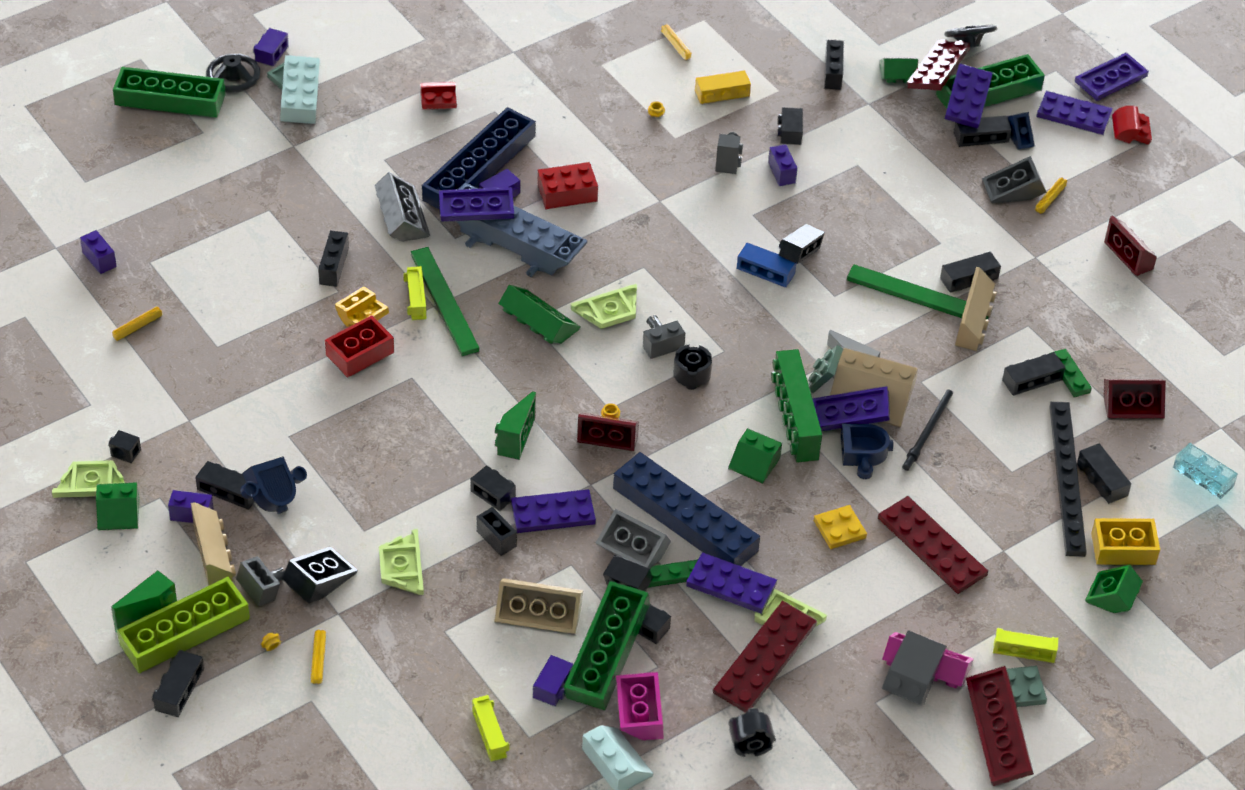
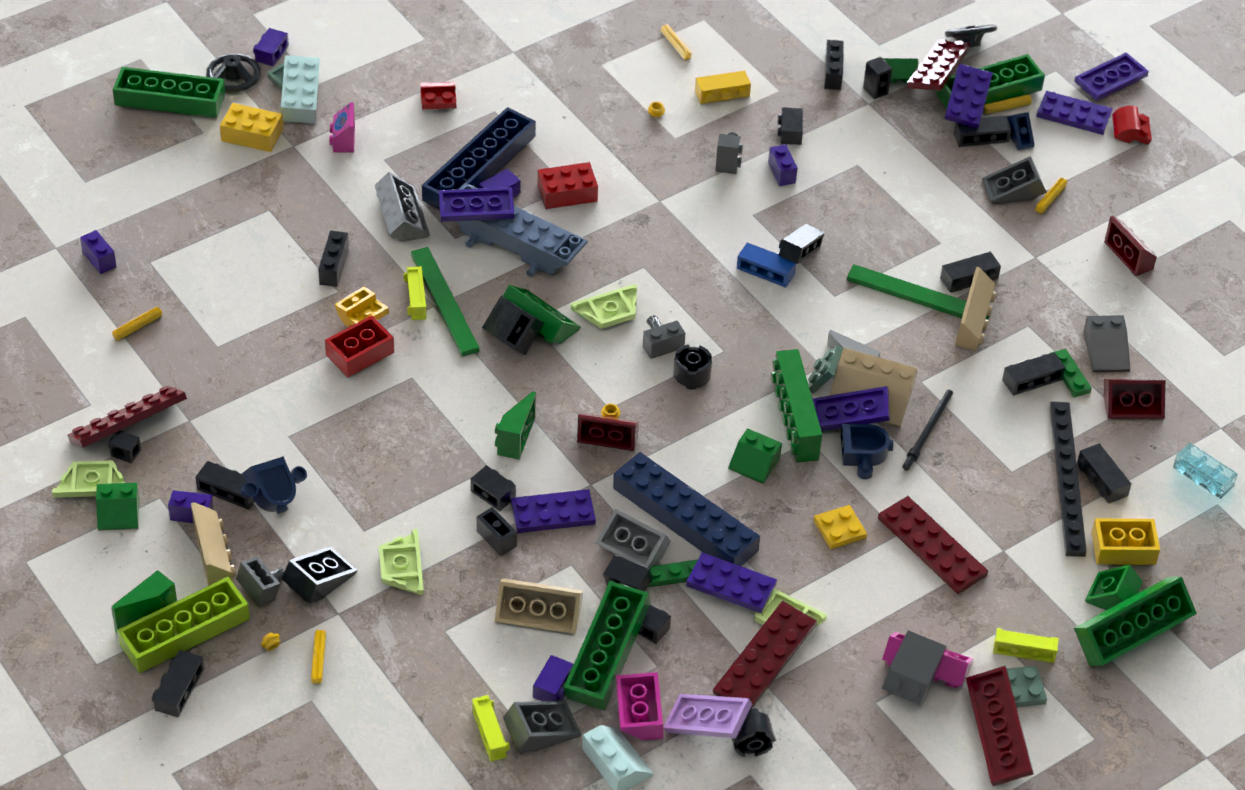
(127, 416): none -> dark red plate
(251, 127): none -> yellow brick
(343, 130): none -> dark pink slope
(513, 325): none -> black slope
(540, 724): none -> dark grey slope
(707, 715): none -> lavender plate
(877, 78): none -> black brick
(1007, 104): none -> yellow axle
(1107, 343): none -> dark grey slope
(1135, 621): none -> green brick

